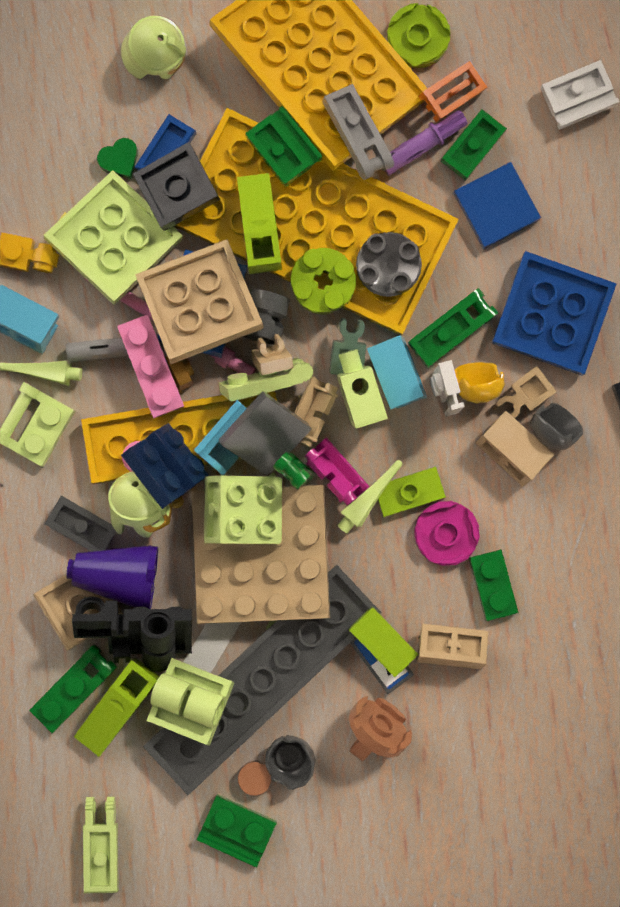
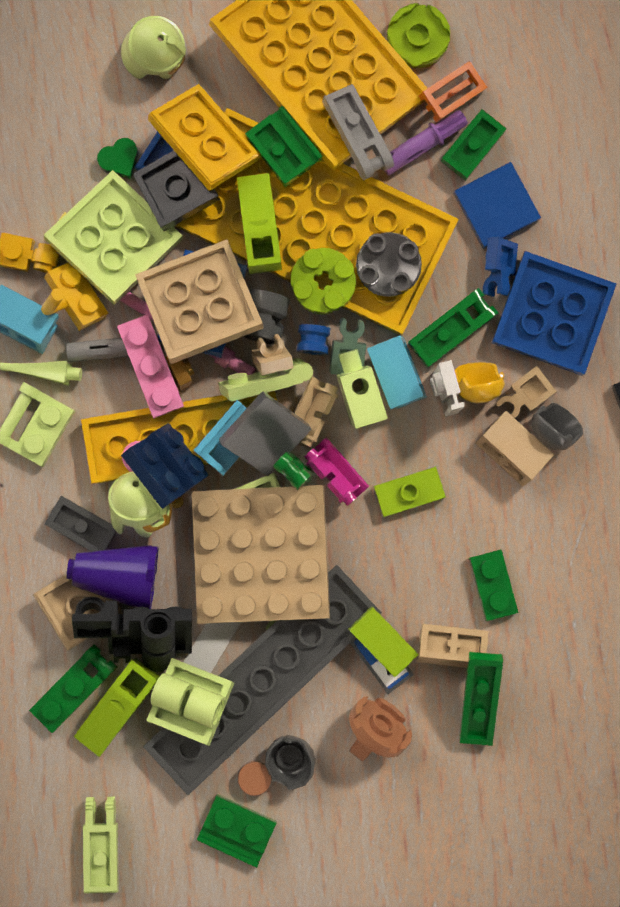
(75, 295): none -> yellow plate
(203, 137): none -> yellow tile
(243, 510): yellowish green bracket -> none
(313, 339): none -> blue wheel
(360, 508): yellowish green piece -> none
(446, 533): dark pink tile -> none
(481, 698): none -> green plate
(501, 261): none -> blue plate
(579, 94): white plate -> none

